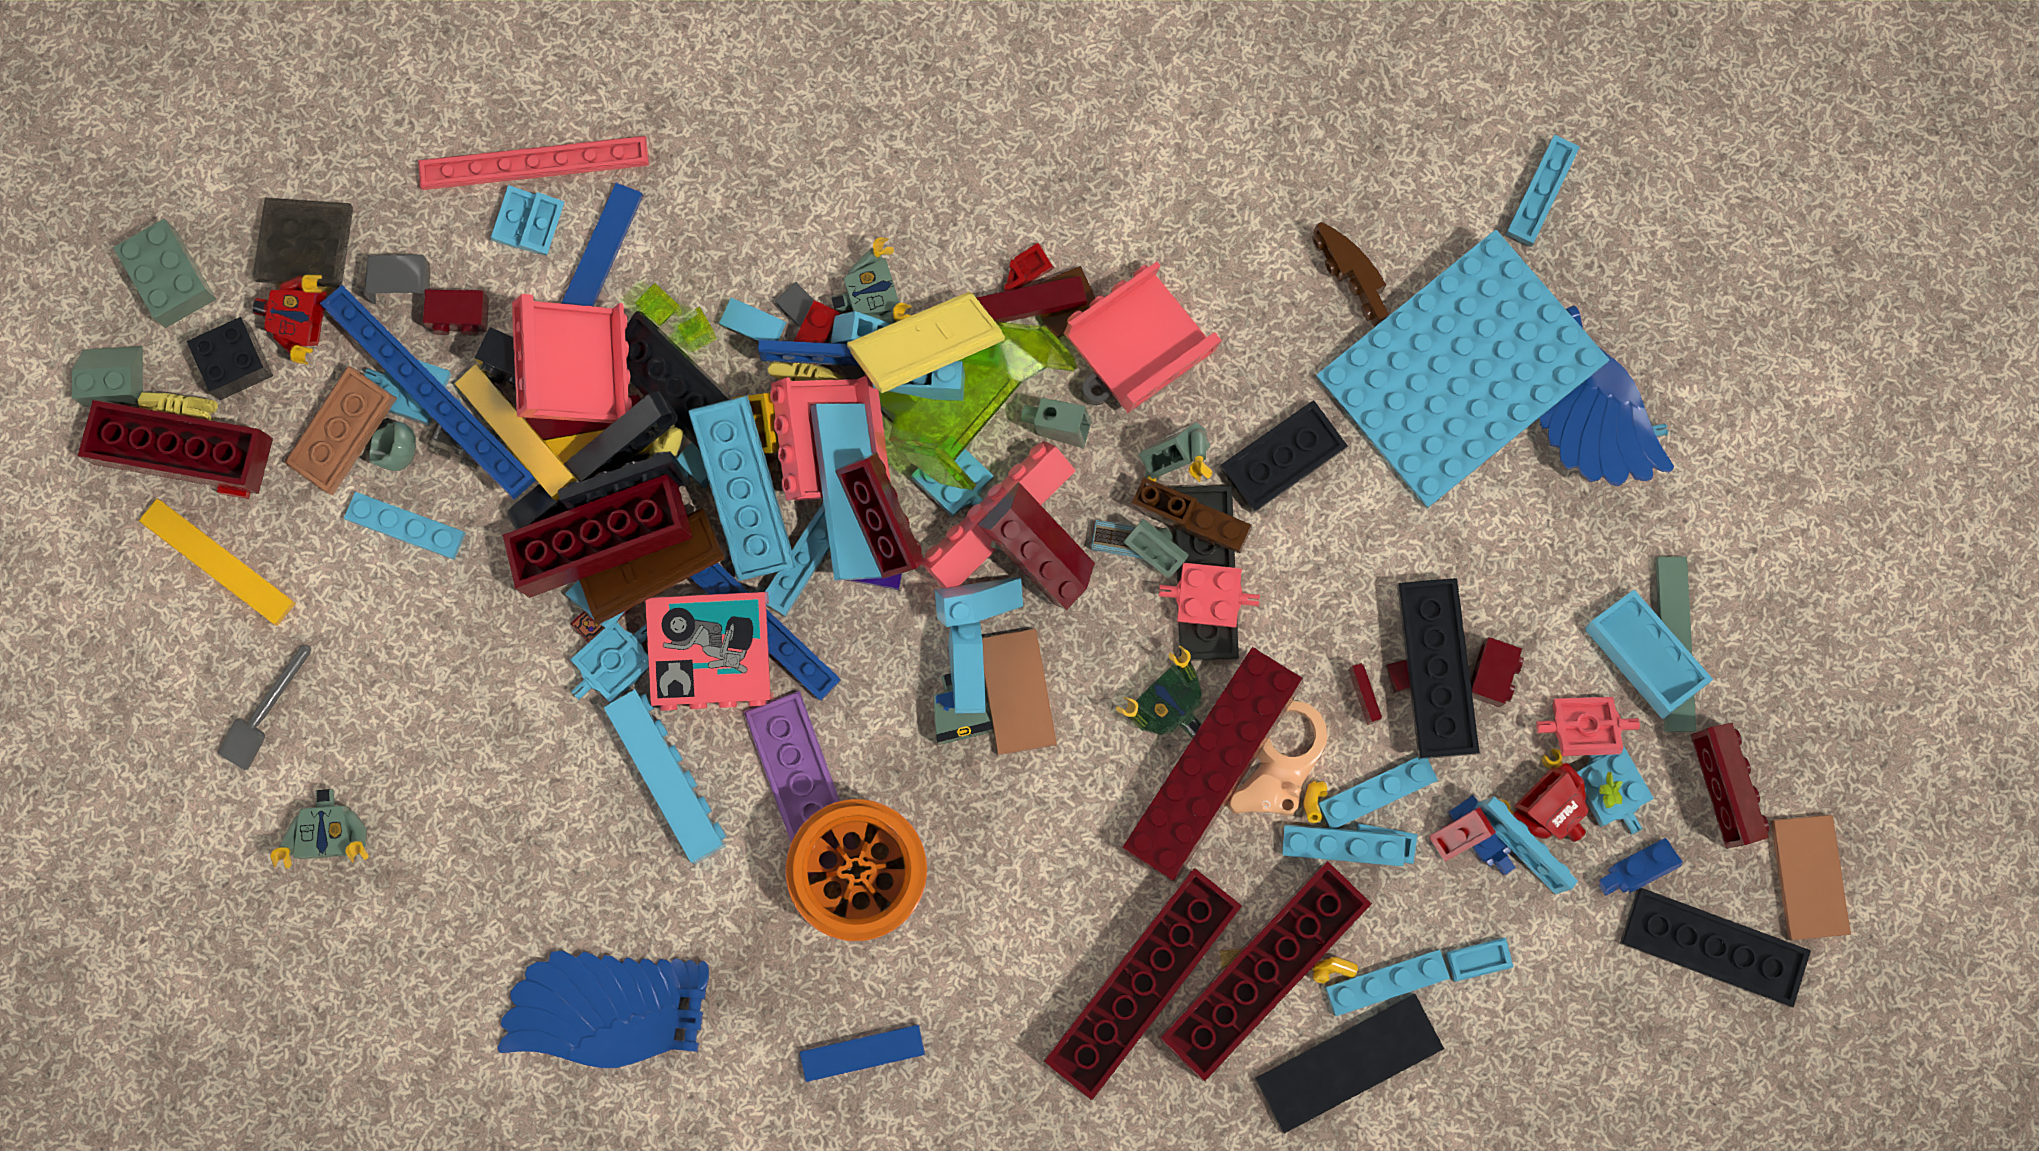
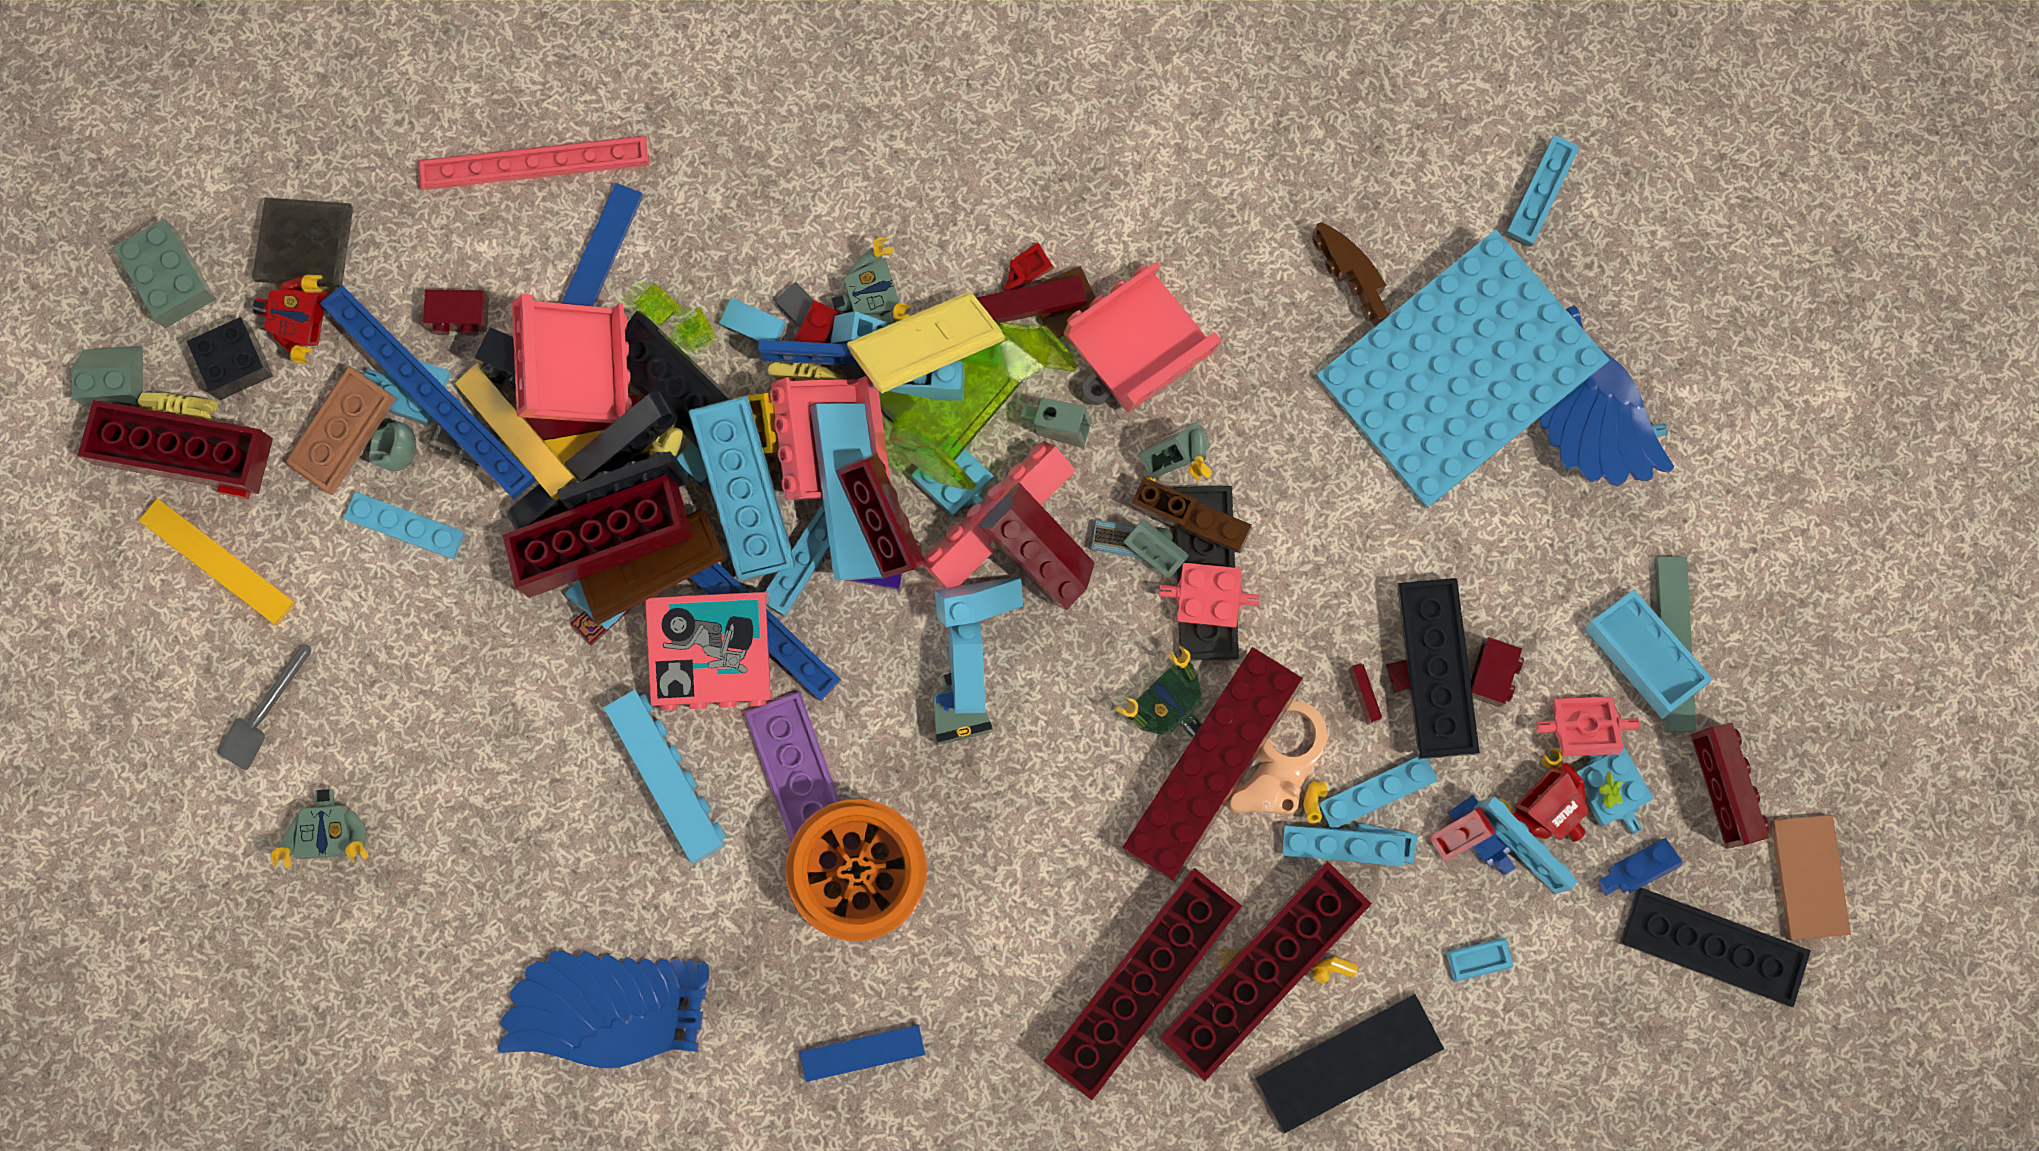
(396, 275): dark grey piece -> none
(527, 220): medium azure slope -> none
(611, 662): medium azure plate -> none
(1017, 692): nougat tile -> none
(1283, 456): black plate -> none
(1387, 982): medium azure plate -> none

